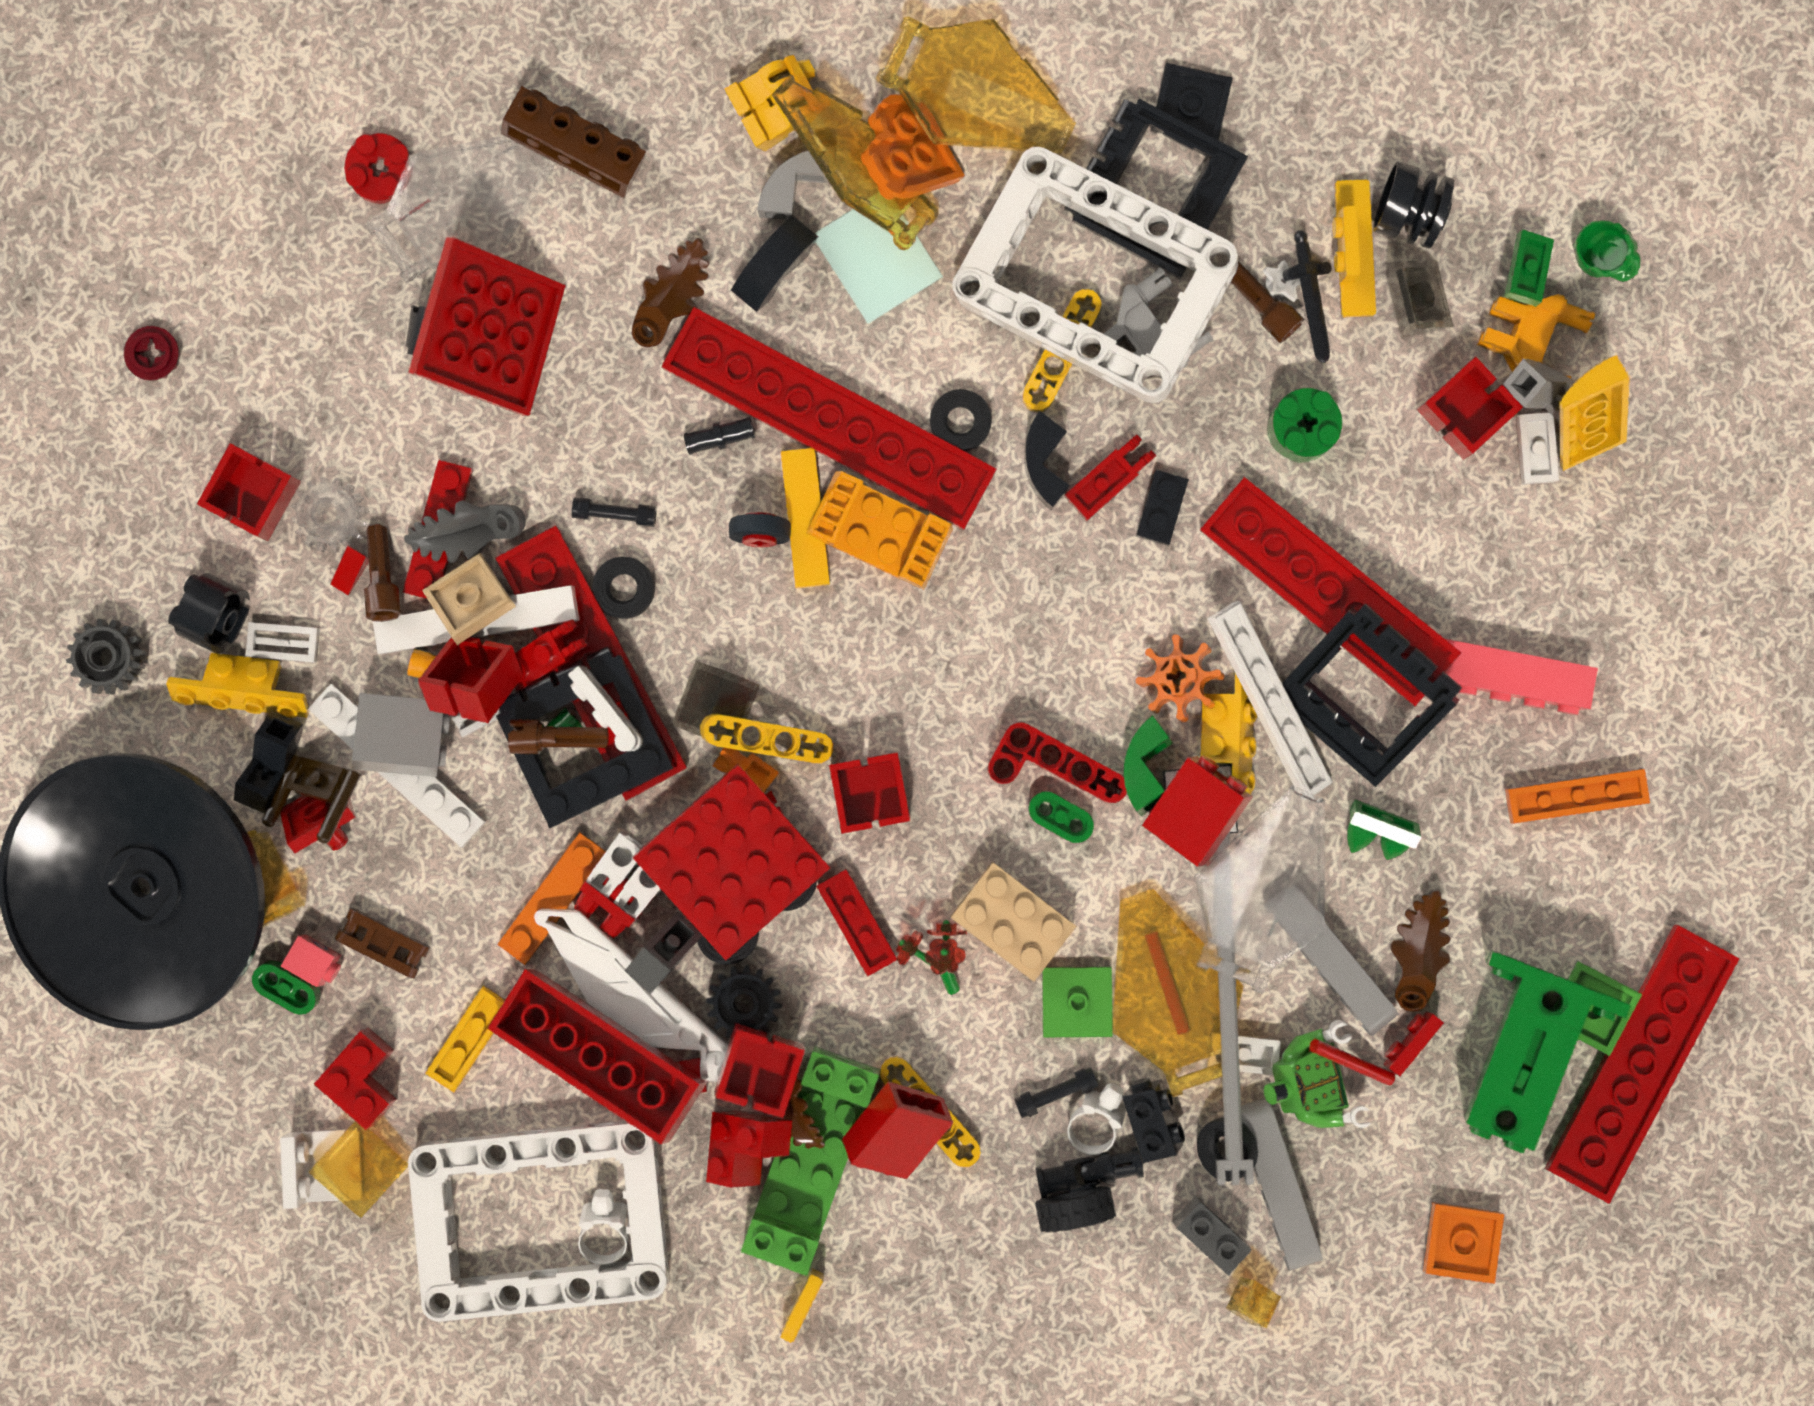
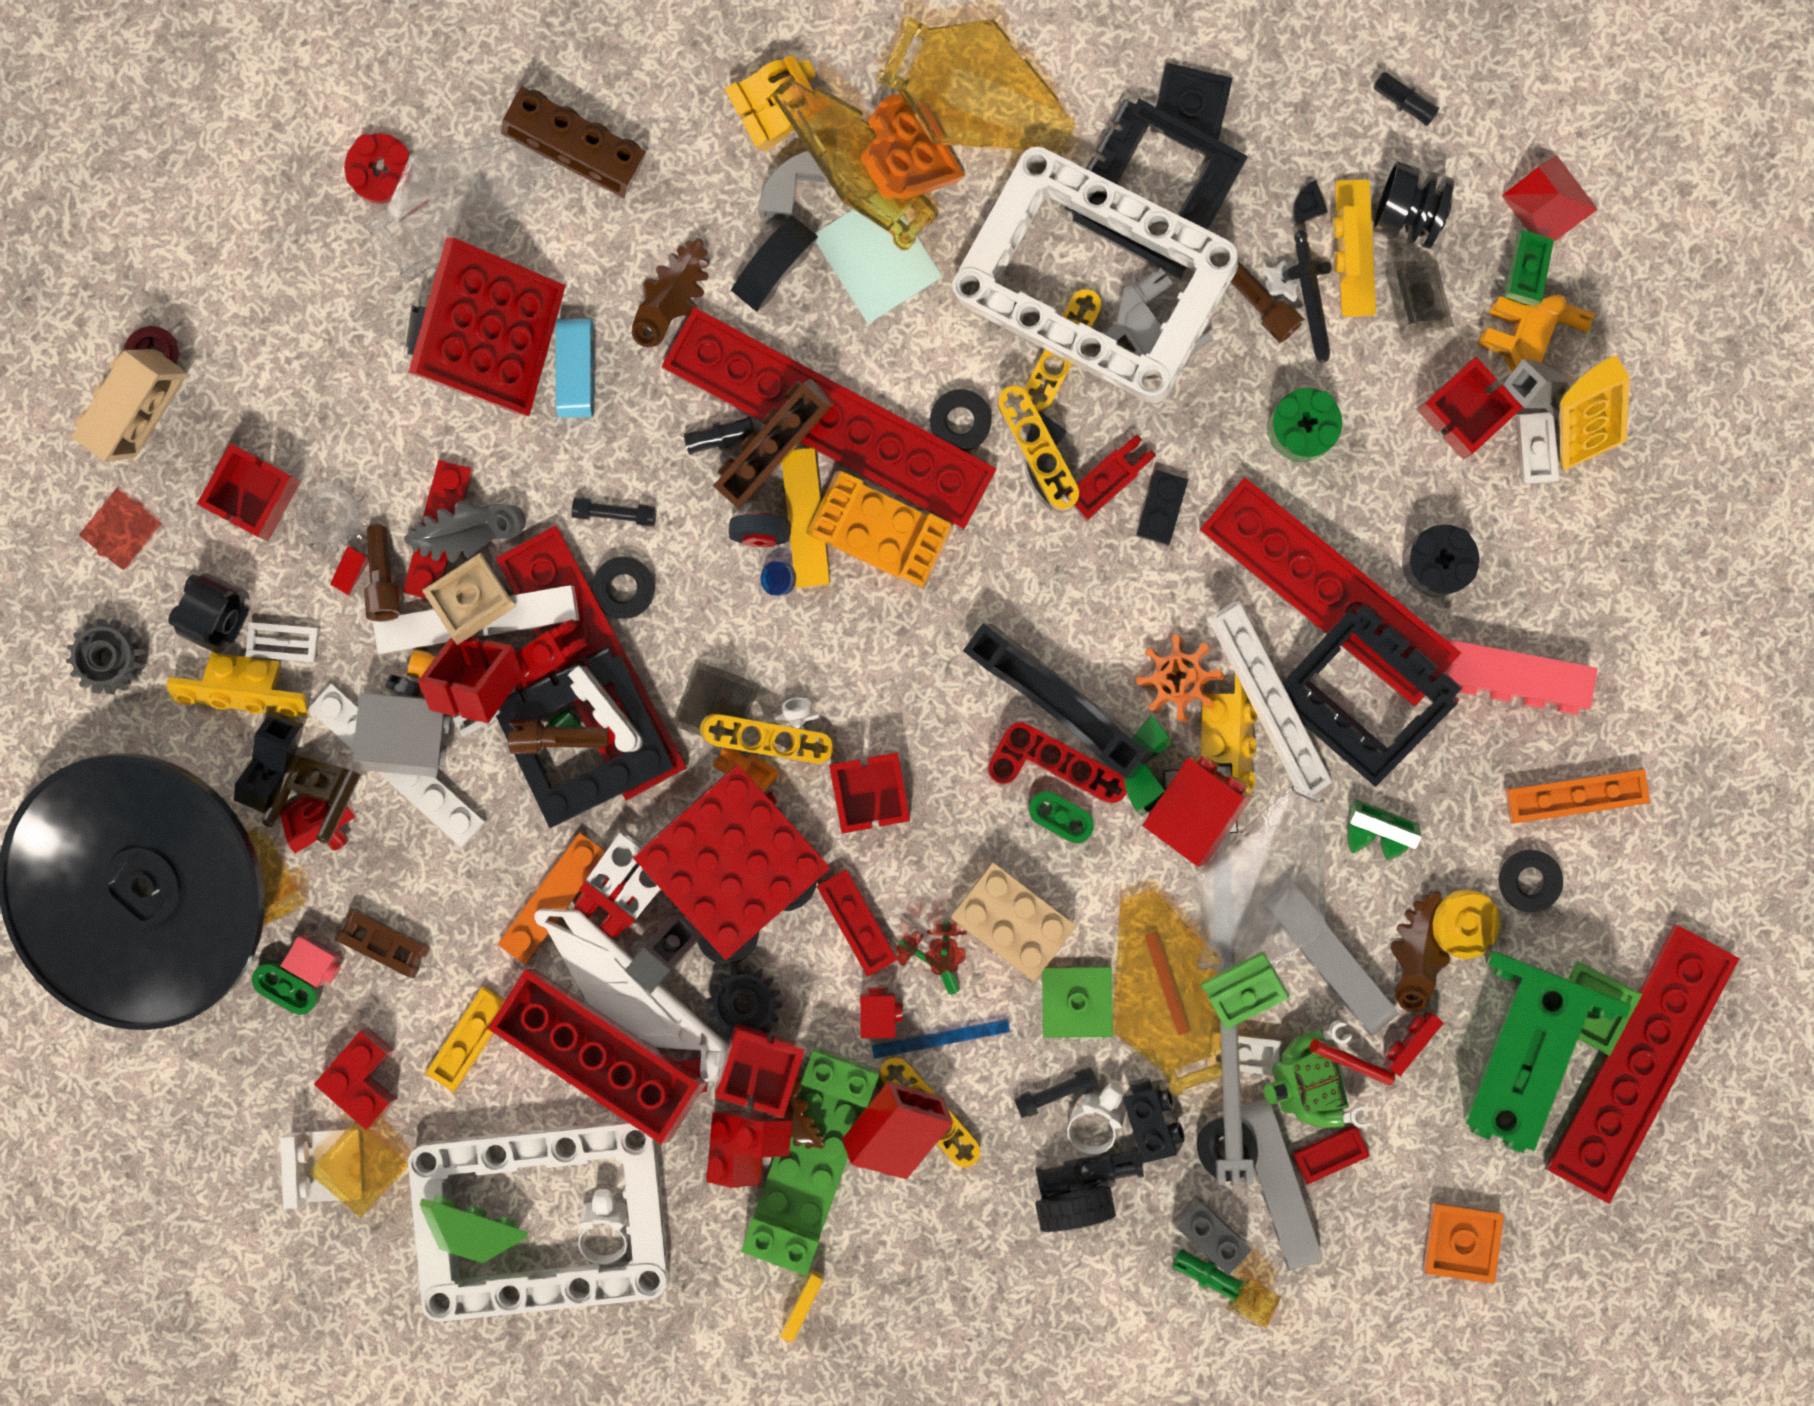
(120, 529): none -> clear red piece
(128, 404): none -> tan brick
(403, 685): none -> black tile
(468, 1231): none -> bright green slope
(573, 366): none -> medium azure beam
(774, 443): none -> reddish brown brick
(778, 578): none -> clear blue tile
(796, 712): none -> white plate
(879, 1013): none -> red brick
(940, 1038): none -> clear blue bar
(1041, 446): none -> yellow beam
(1051, 692): none -> black arch
(1208, 1275): none -> green pin
(1245, 990): none -> bright green plate
(1309, 204): none -> black tile
(1330, 1154): none -> red tile
(1406, 98): none -> black axle
(1448, 543): none -> black brick
(1466, 923): none -> yellow tile
(1549, 200): none -> red slope
(1551, 887): none -> black tyre
(1607, 251): green hair -> none

